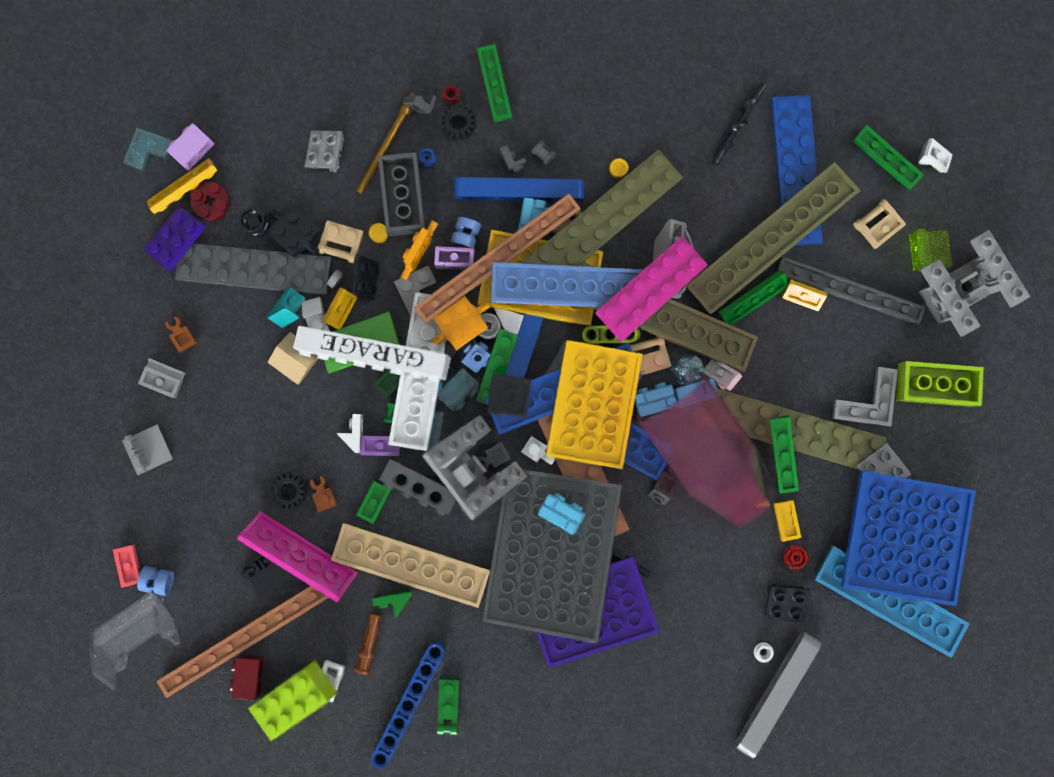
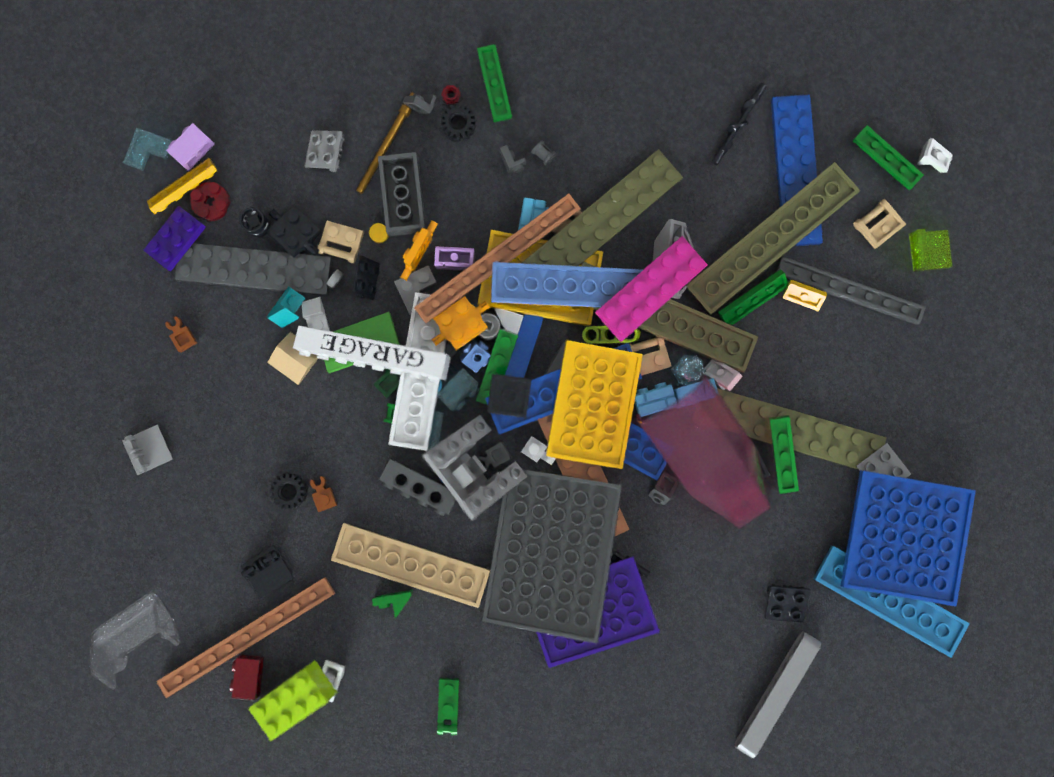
(127, 565): coral plate -> none
(154, 580): medium blue wheel -> none
(162, 378): light grey plate -> none
(297, 556): dark pink plate -> none
(339, 308): yellow plate -> none
(353, 439): white slope -> none
(366, 652): dark orange pin -> none
(373, 502): green plate -> none
(378, 446): medium lavender plate -> none
(406, 713): blue beam -> none
(427, 152): blue plate -> none
(463, 239): medium blue wheel -> none
(517, 189): blue beam -> none
(561, 513): medium azure brick -> none
(618, 168): yellow tile -> none
(767, 656): white plate -> none
(787, 520): yellow plate -> none
(801, 559): red plate -> none
(882, 406): light grey plate -> none
(939, 384): lime brick -> none
(981, 276): light grey piece -> none

